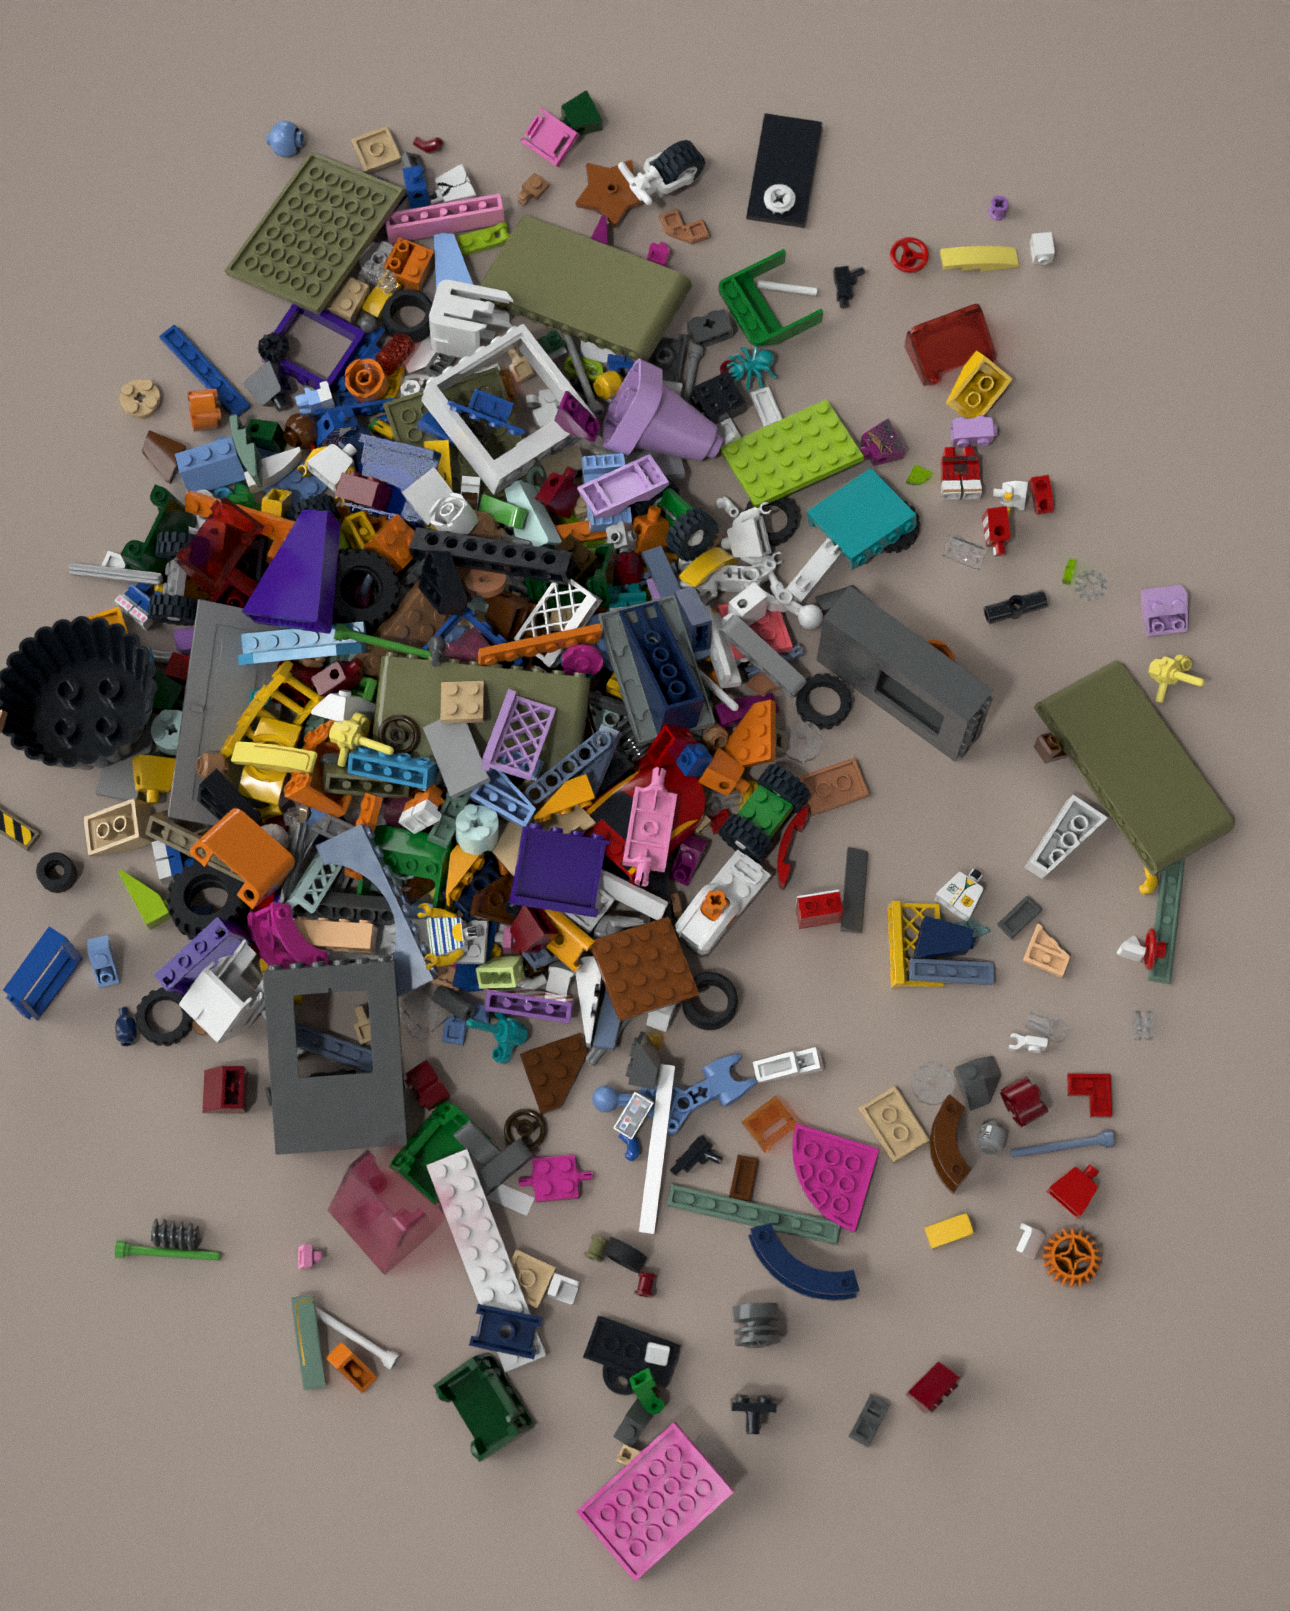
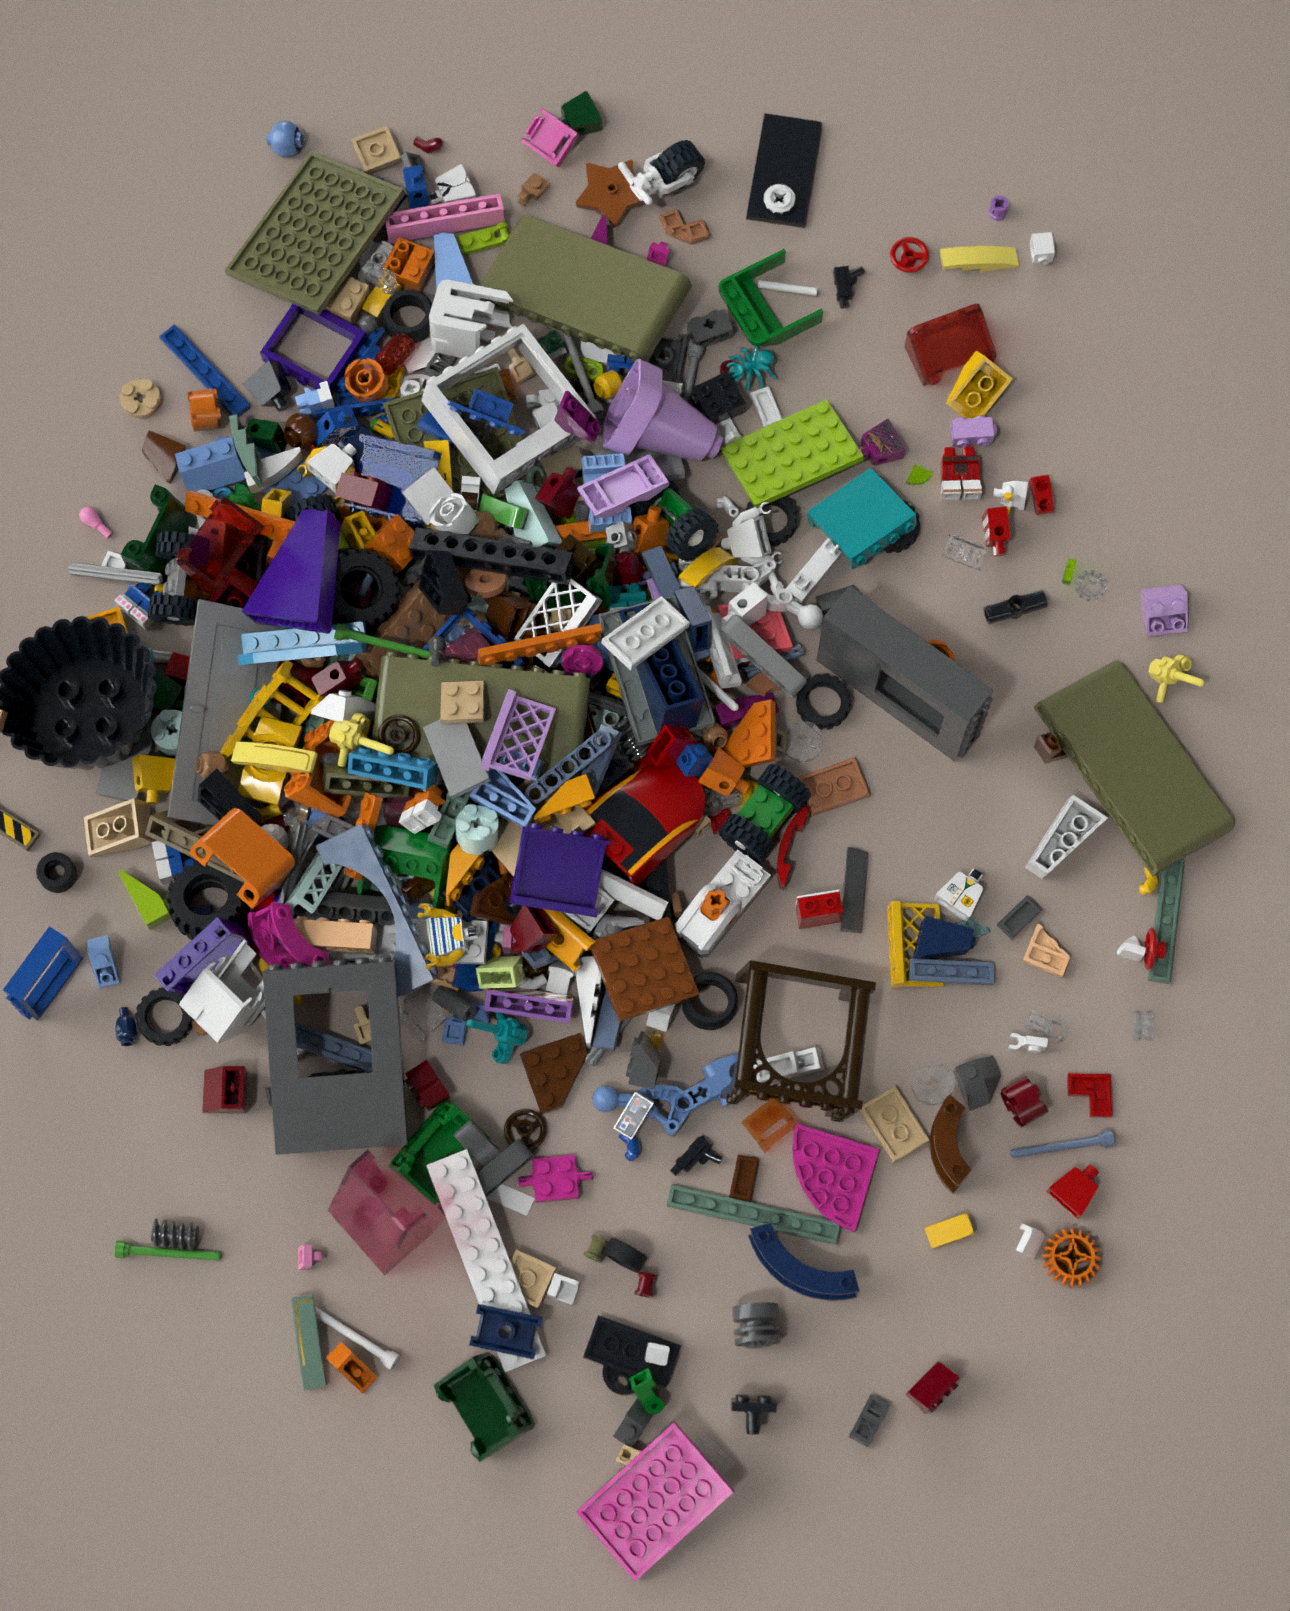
(91, 518): none -> bright pink piece
(183, 640): medium lavender piece -> none
(270, 354): black gear -> none
(581, 511): none -> dark grey tile
(645, 633): none -> white tile
(650, 828): bright pink plate -> none
(657, 1149): white sticker -> none
(688, 859): magenta slope -> none
(744, 1079): none -> dark brown arch
(991, 1138): light grey head -> none

